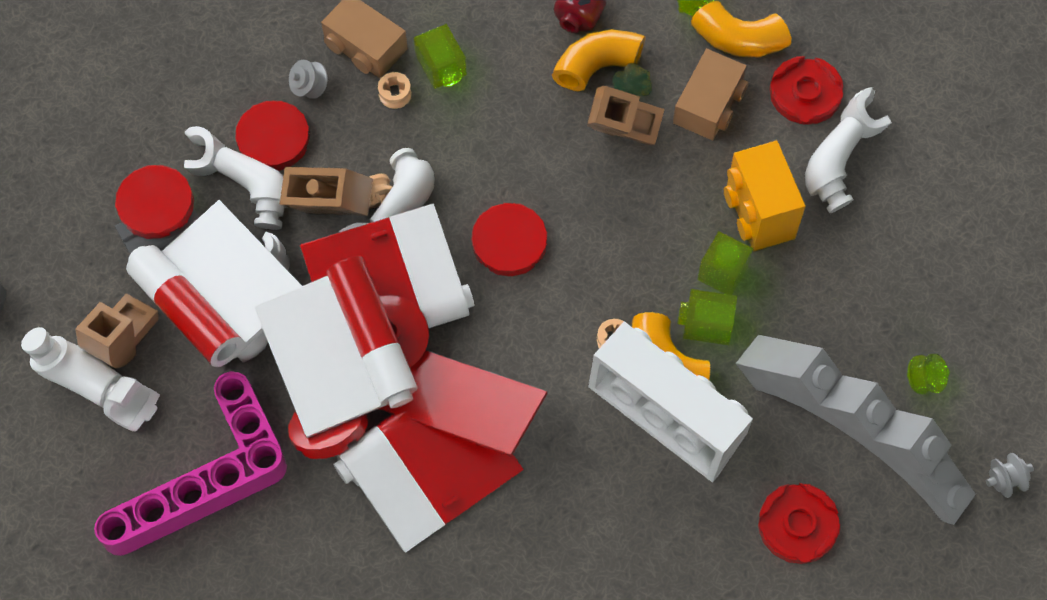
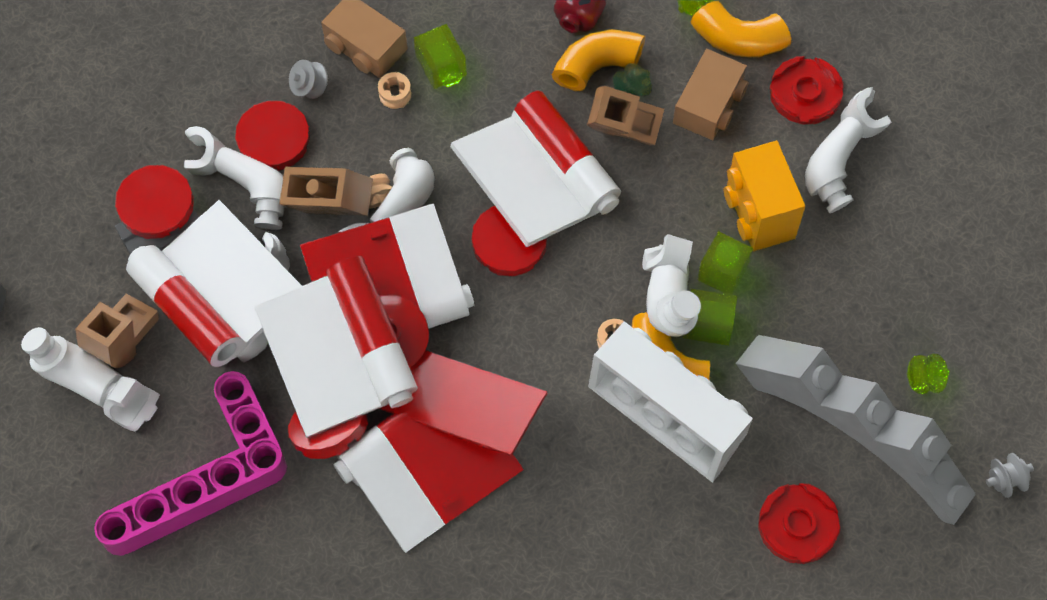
(537, 170): none -> white door
(668, 302): none -> white piece

